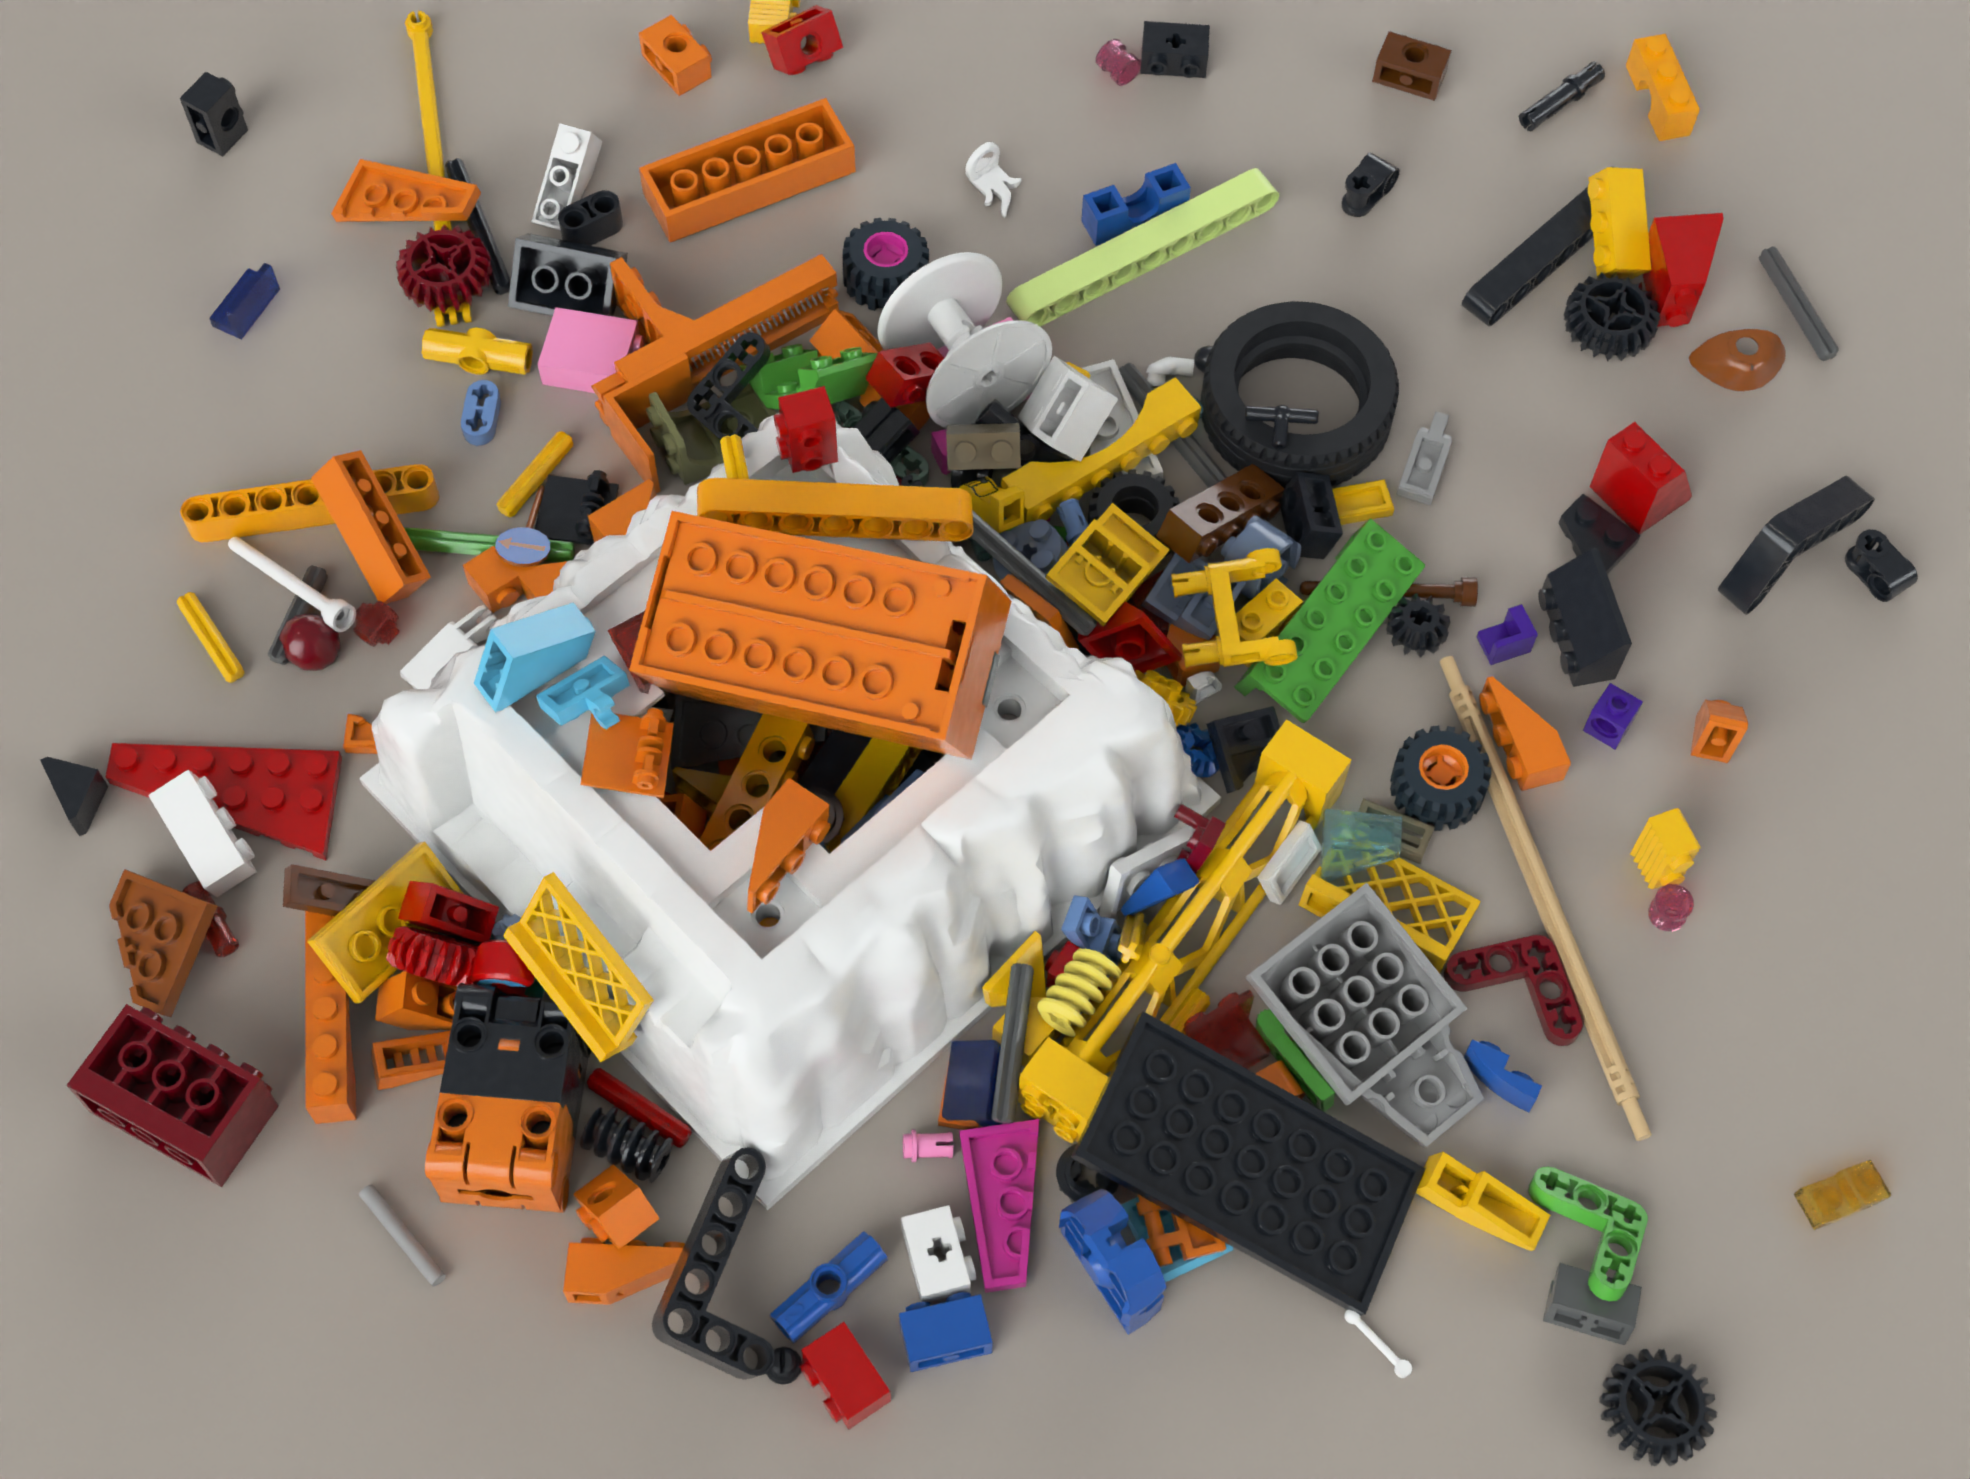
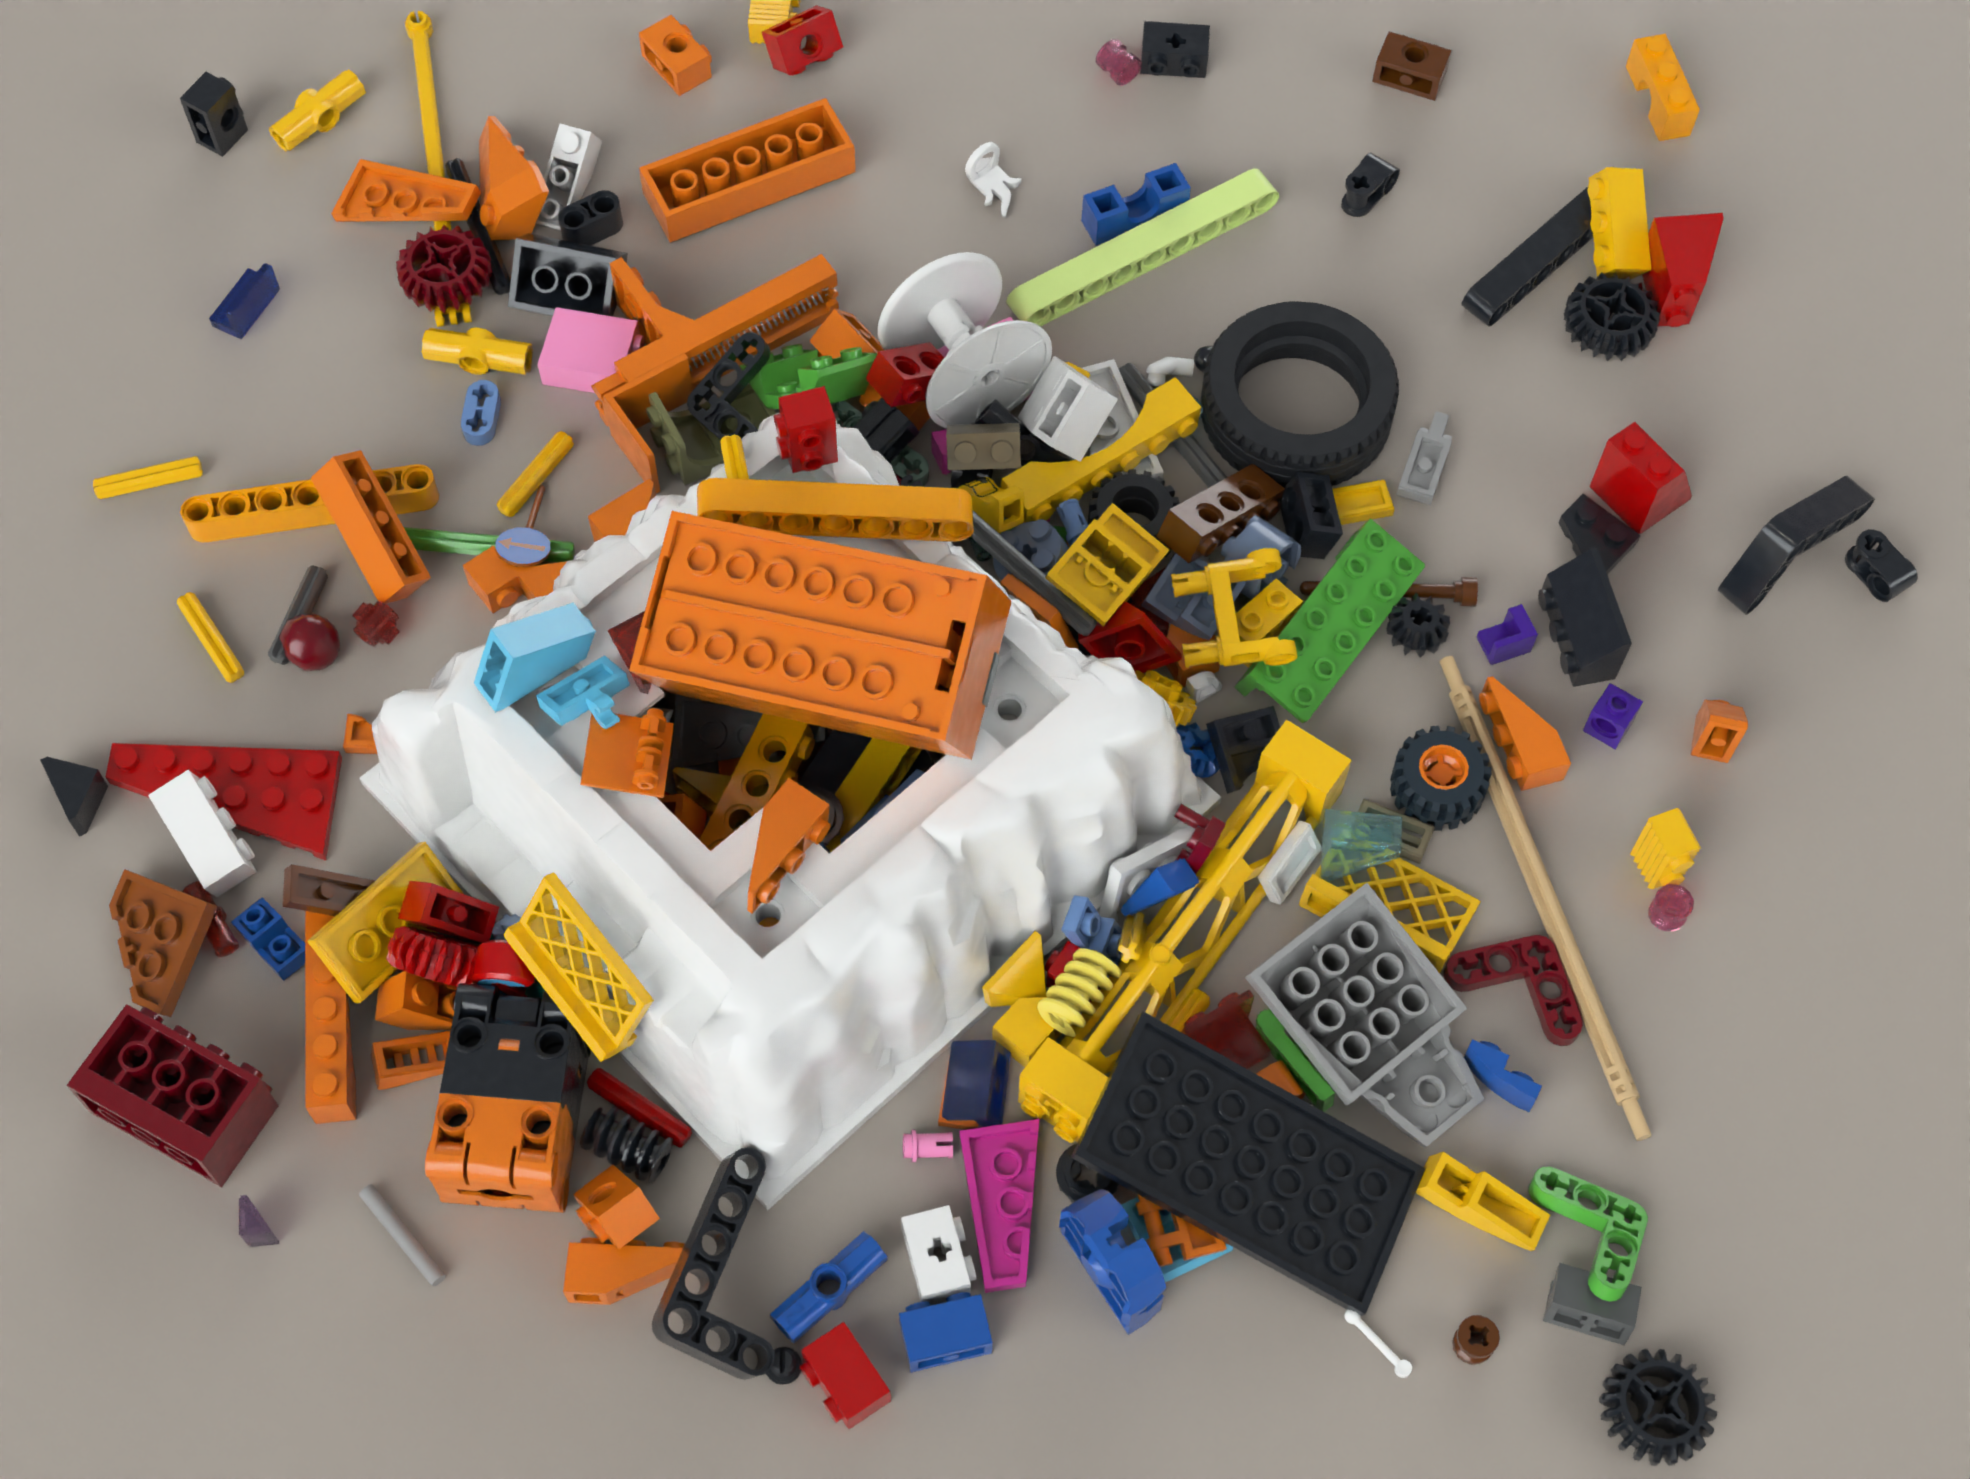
(147, 477): none -> yellow axle
(253, 1226): none -> clear purple slope
(271, 938): none -> blue slope
(317, 110): none -> yellow piece
(335, 612): white piece -> none
(450, 640): white arm -> none
(509, 185): none -> orange wedge
(568, 504): black hinge -> none
(881, 259): black wheel -> none
(1012, 1043): dark grey axle -> none
(1281, 416): black piece -> none
(1470, 1347): none -> reddish brown wheel
(1570, 90): black pin -> none
(1729, 368): dark orange piece -> none
(1798, 304): dark grey axle -> none
(1842, 1194): clear yellow slope -> none

